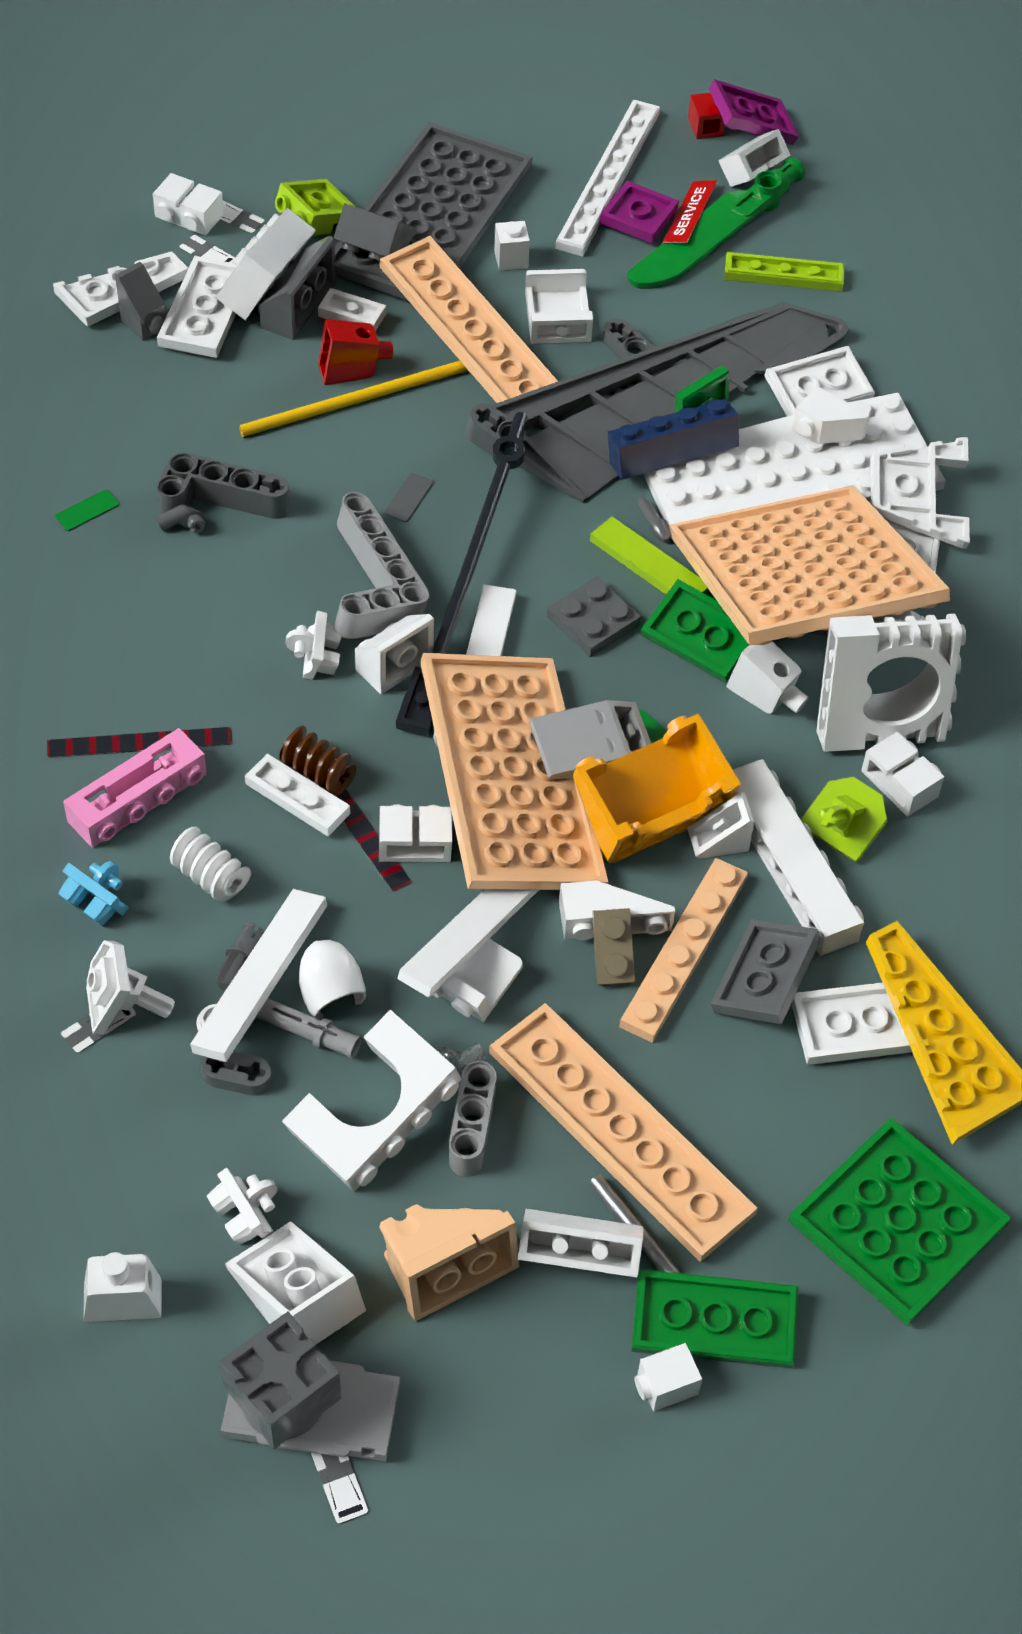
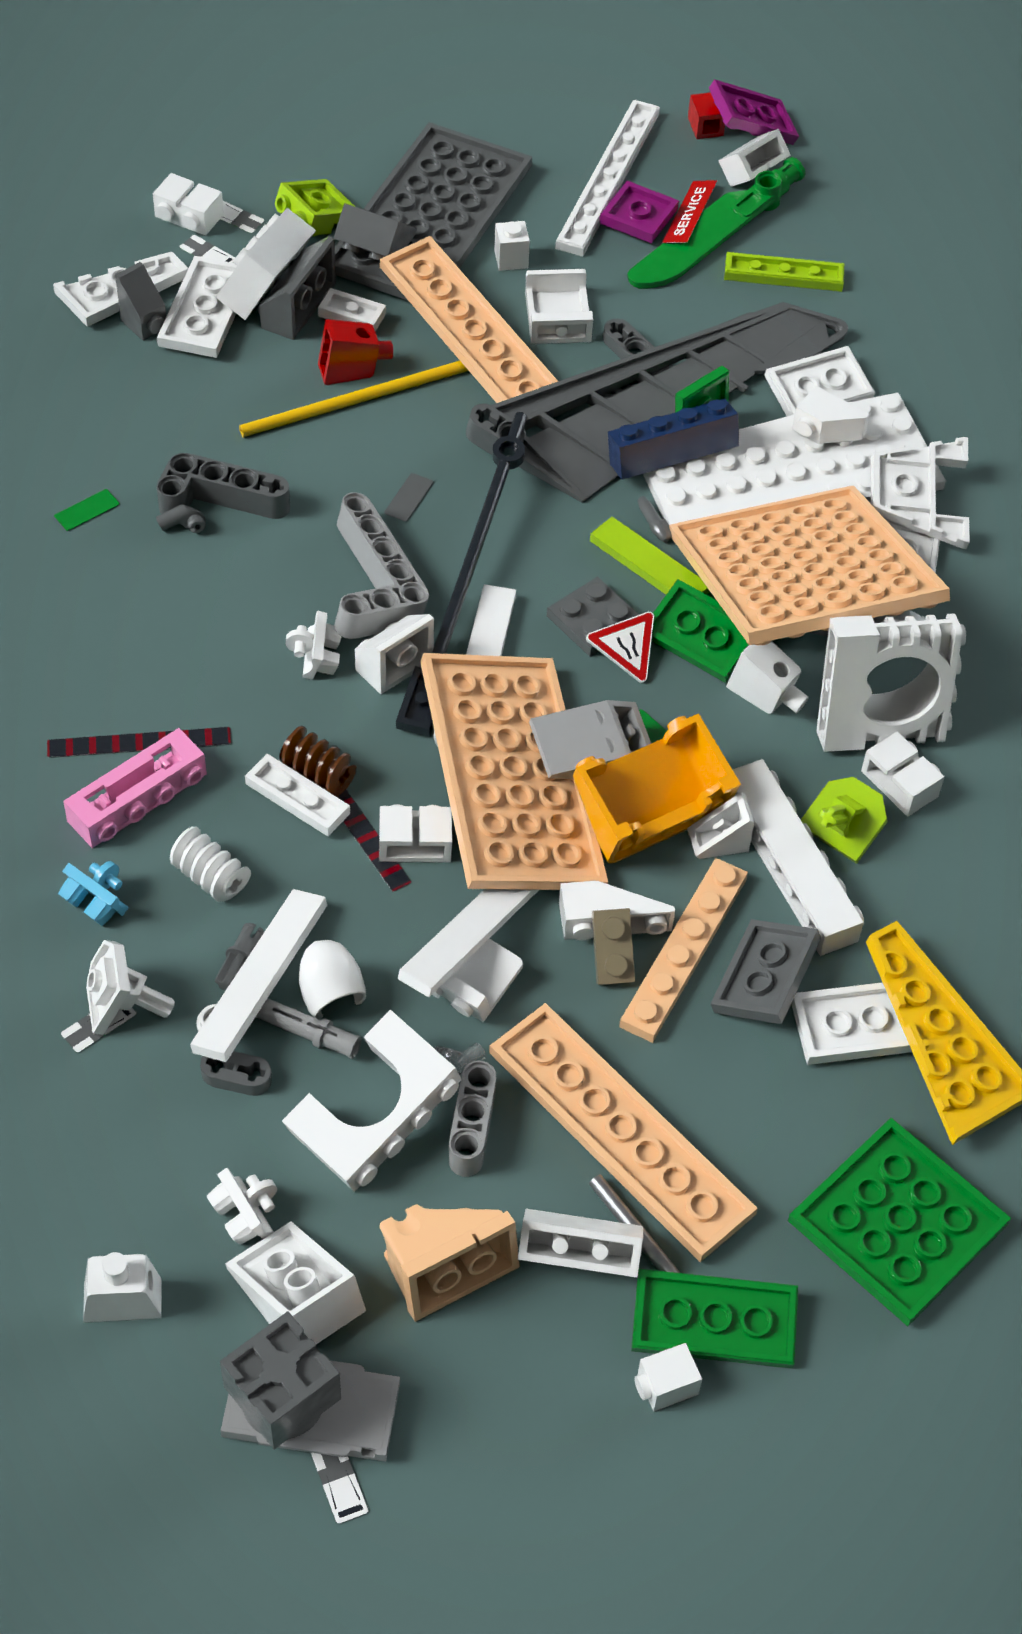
(627, 644): none -> piece

